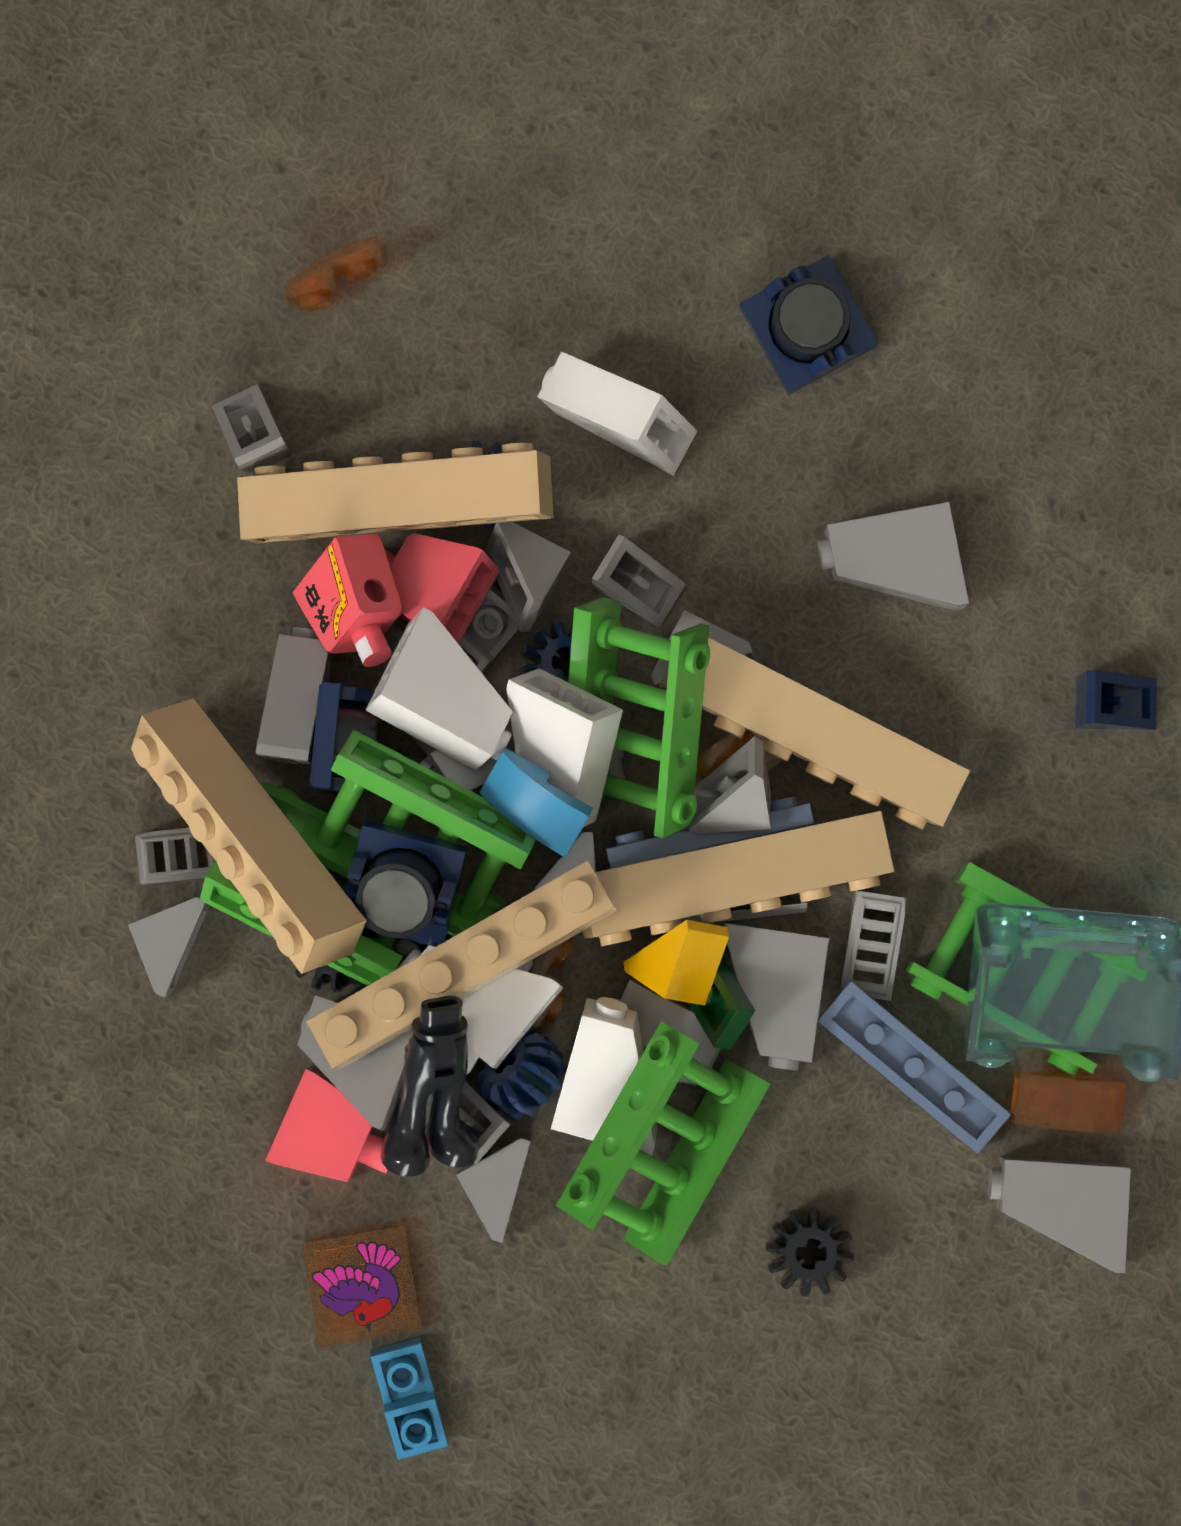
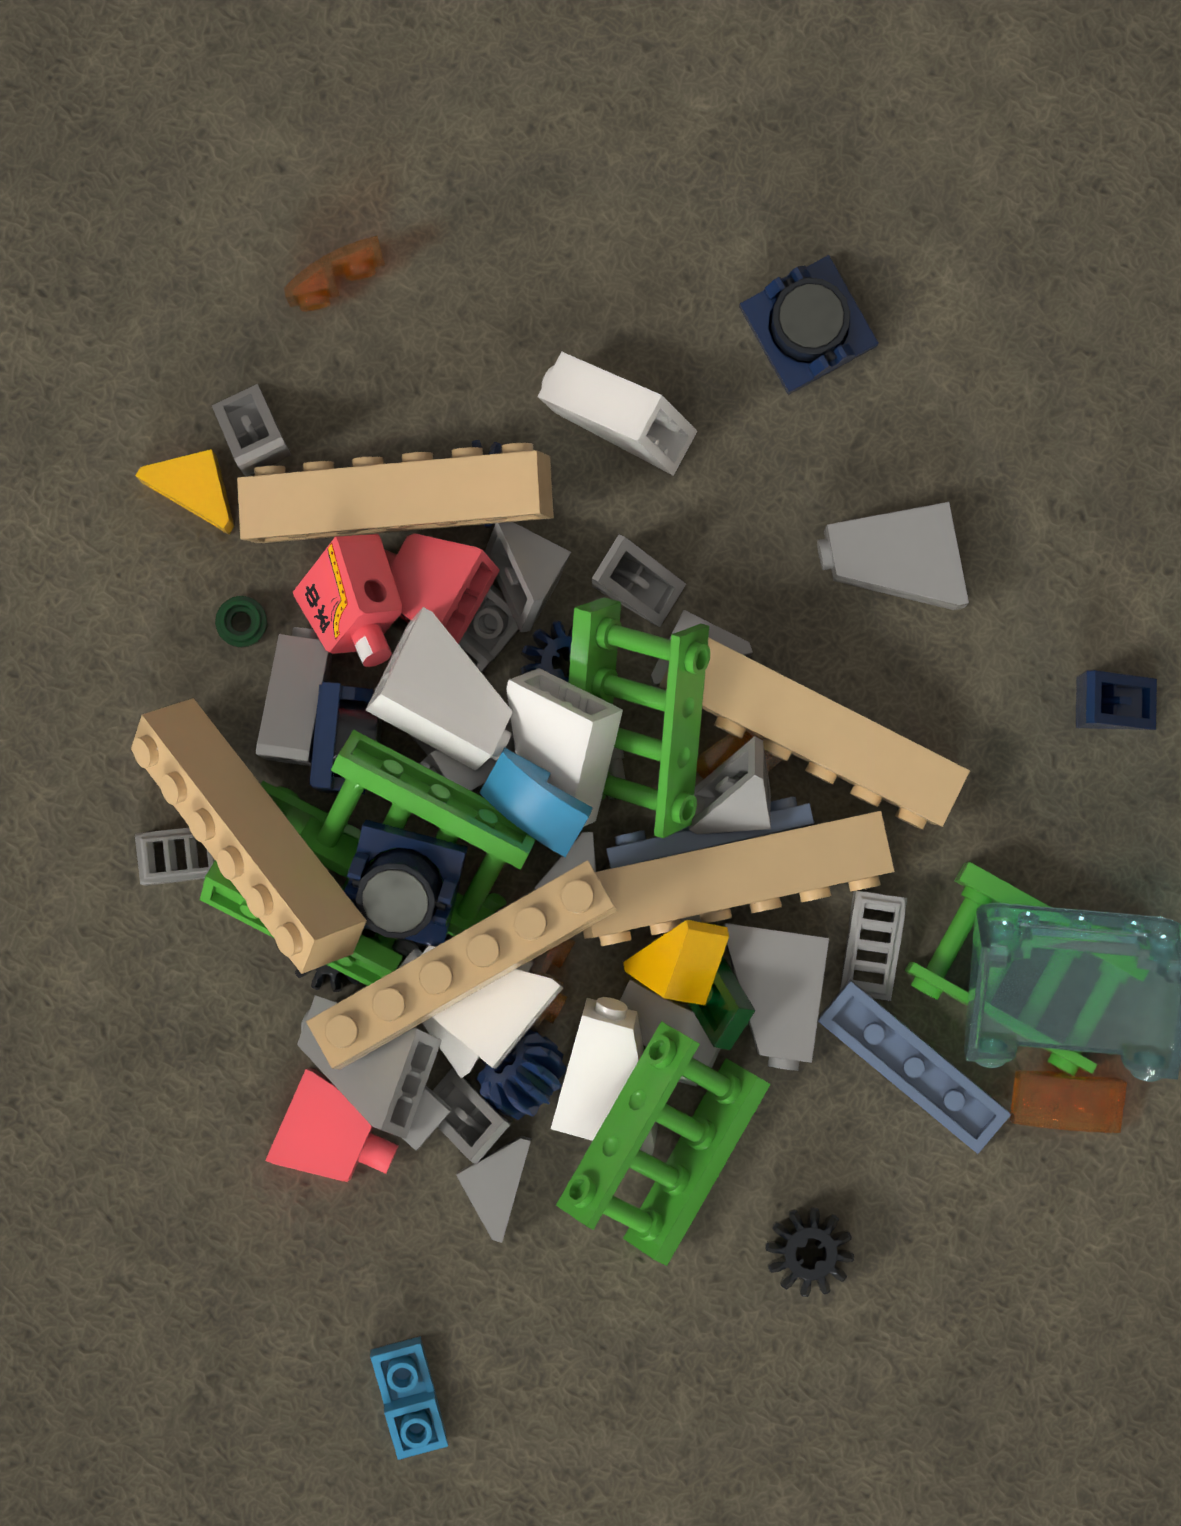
(166, 942): light grey slope -> none
(194, 484): none -> yellow slope
(229, 610): none -> dark green plate
(362, 1285): tile -> none
(438, 1063): black piece -> none
(785, 909): white sticker -> none
(1069, 1202): light grey slope -> none

